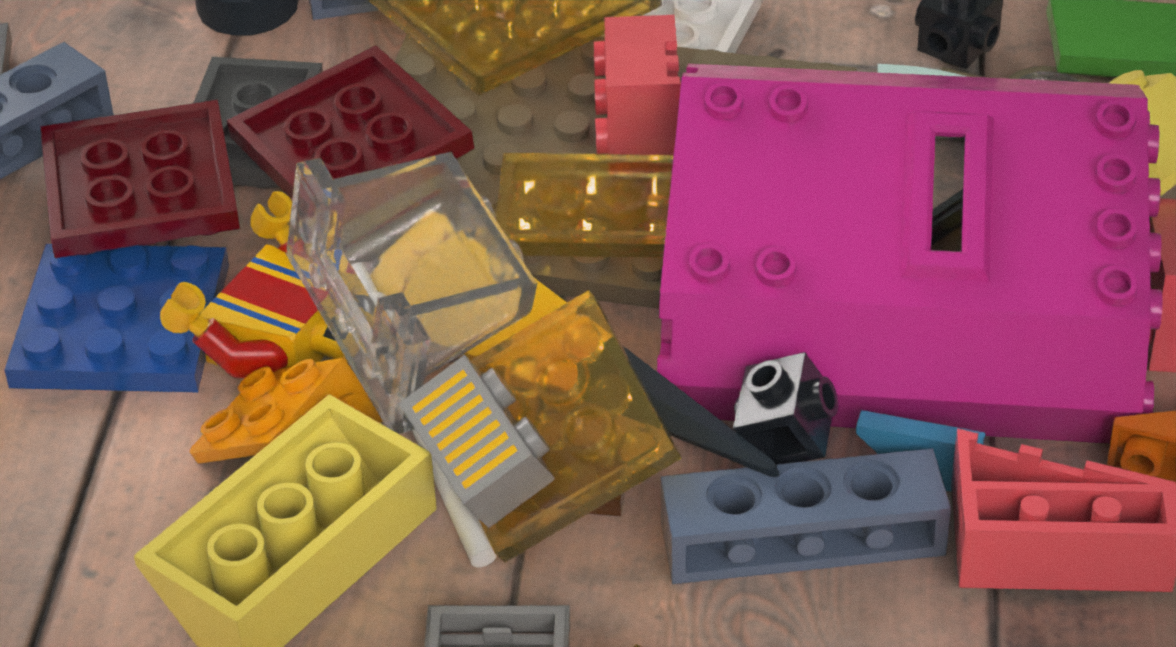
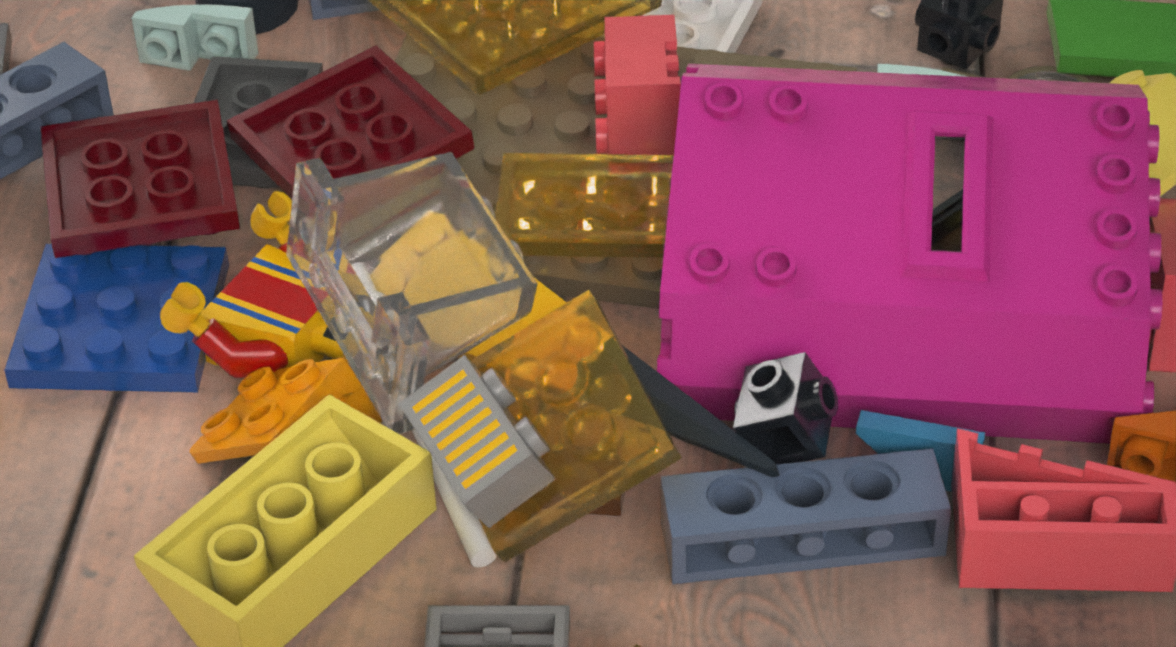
(185, 33): none -> light aqua slope

